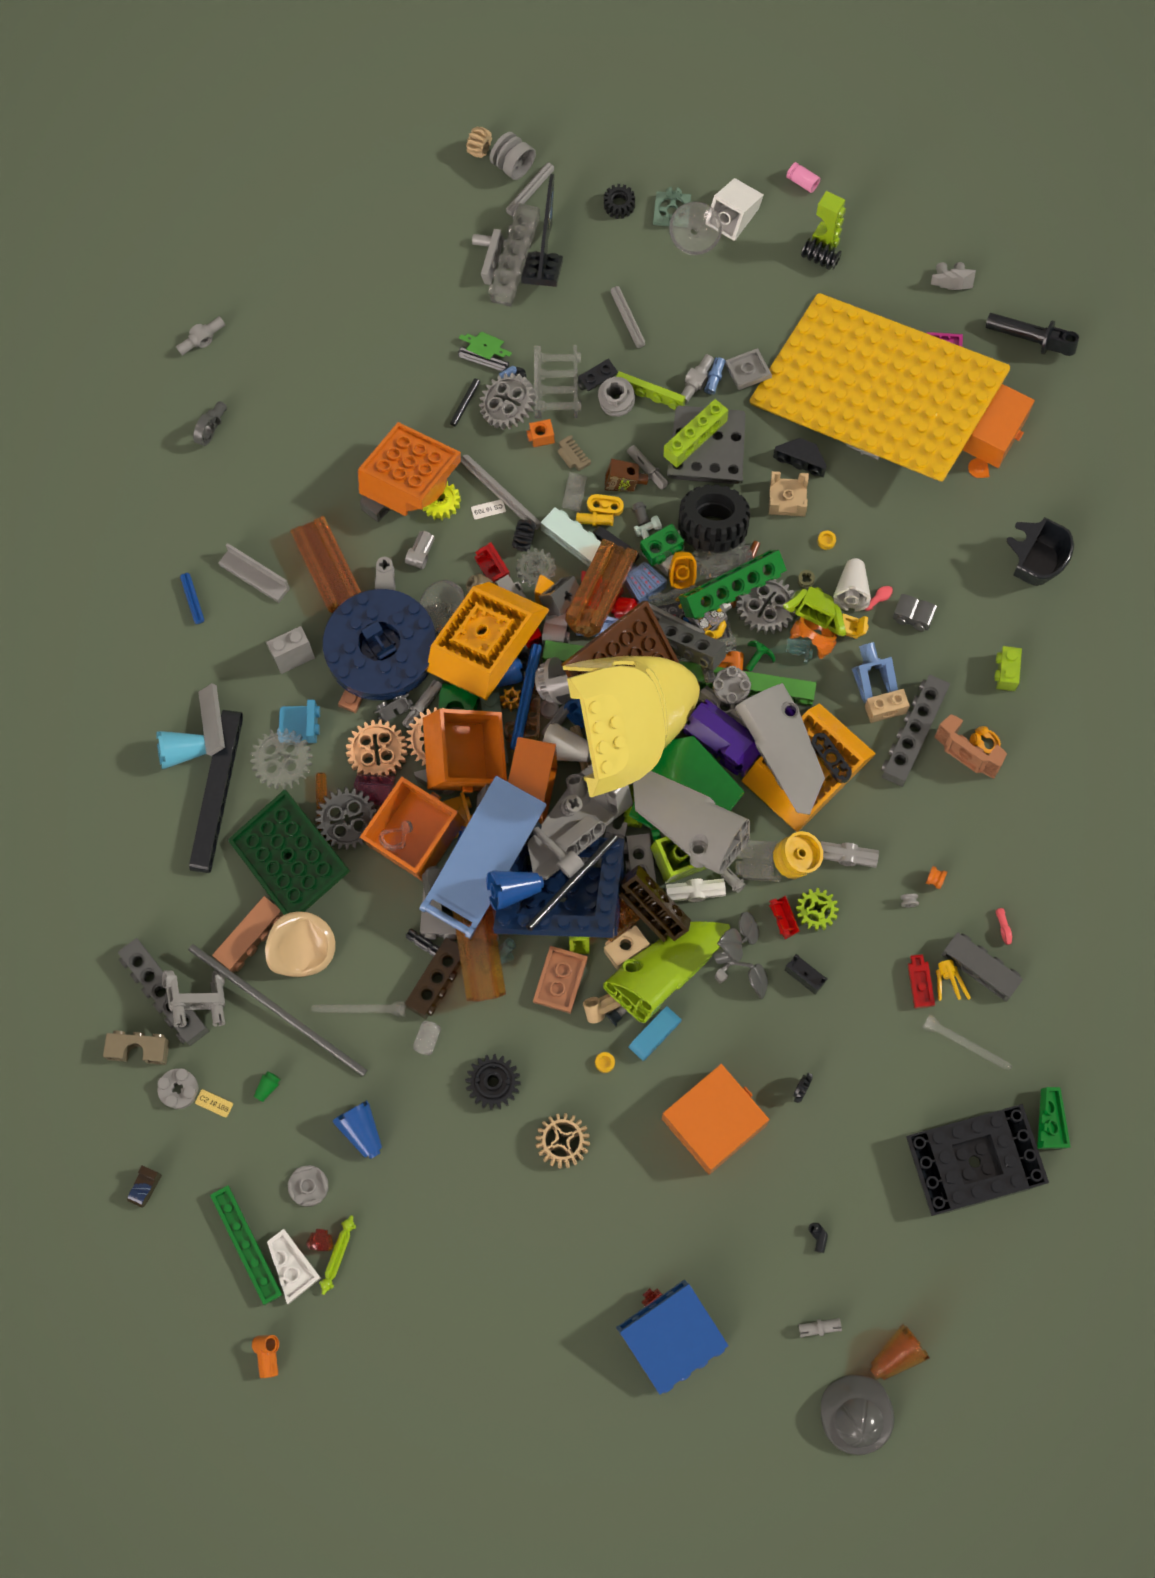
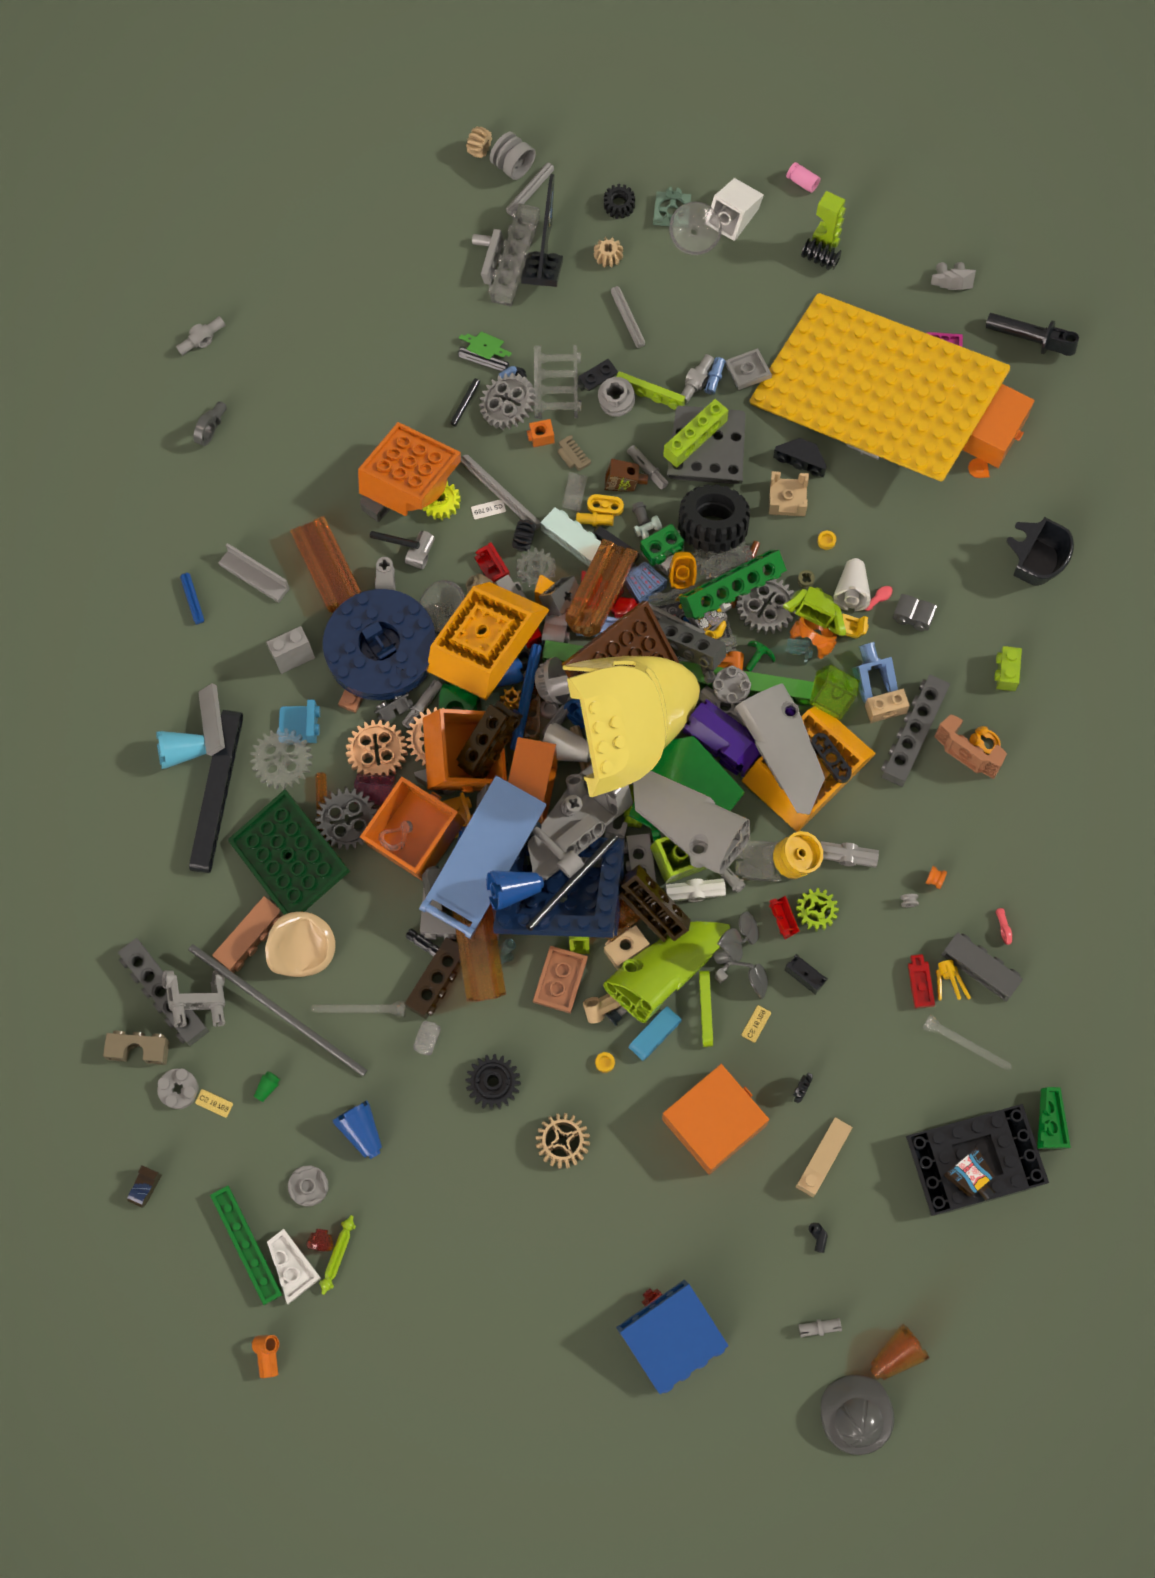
(396, 540): none -> black bar
(488, 739): none -> dark brown brick
(608, 252): none -> tan gear
(706, 1012): none -> lime beam
(756, 1023): none -> clear yellow sticker
(824, 1157): none -> tan slope
(834, 691): none -> clear neon green slope
(972, 1175): none -> torso

